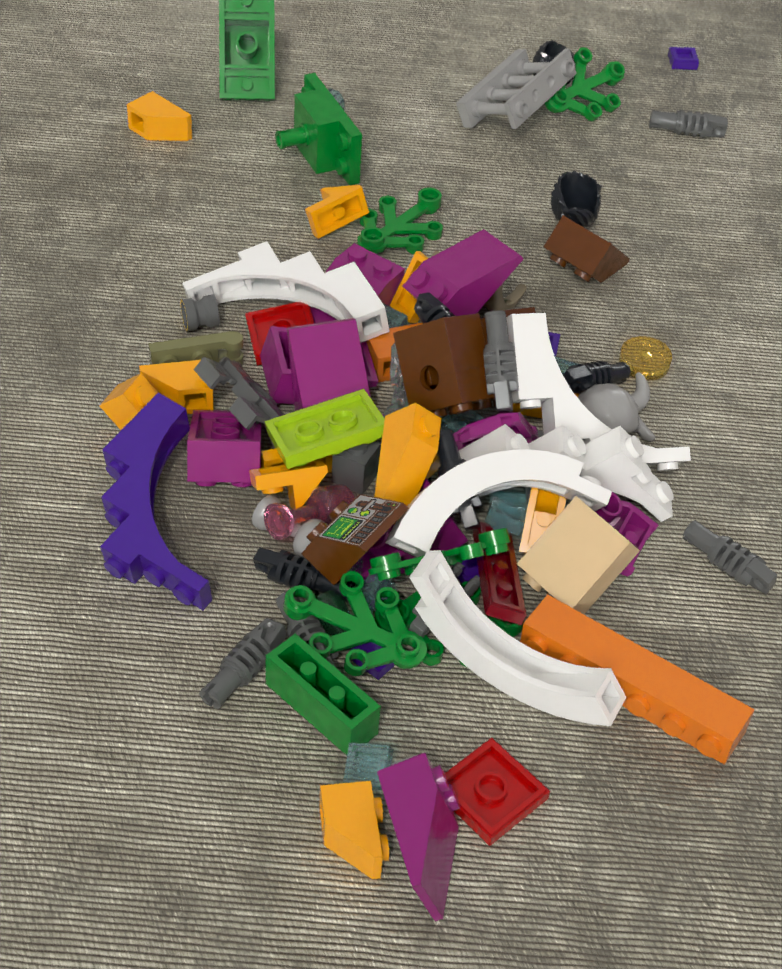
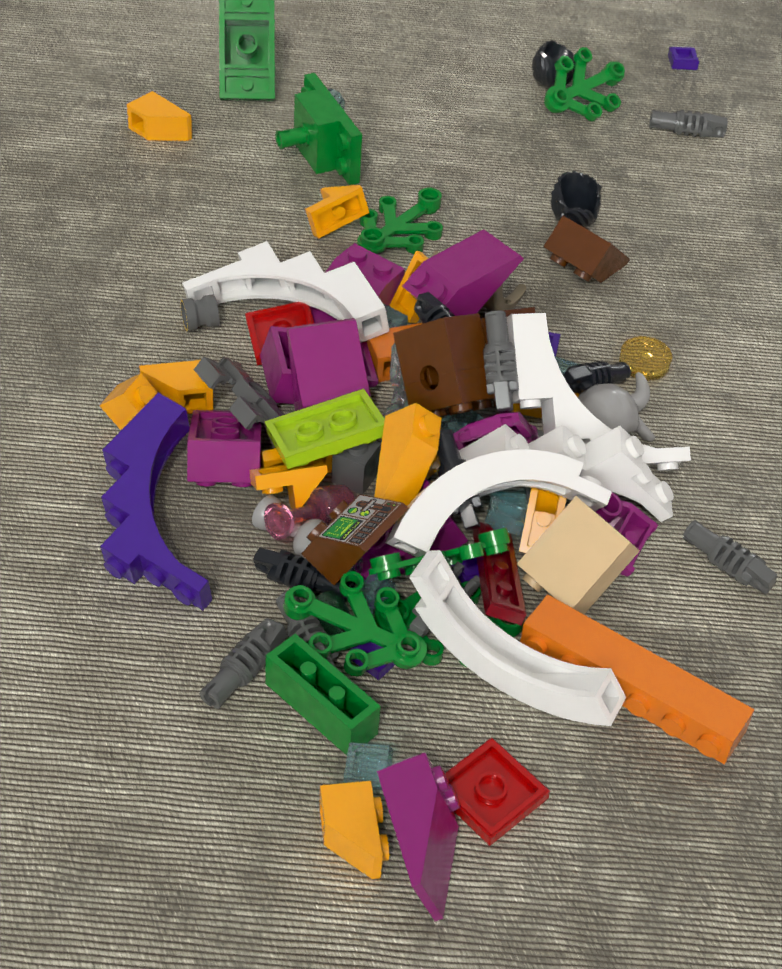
(198, 347): olive plate -> none
(502, 84): light grey fence -> none

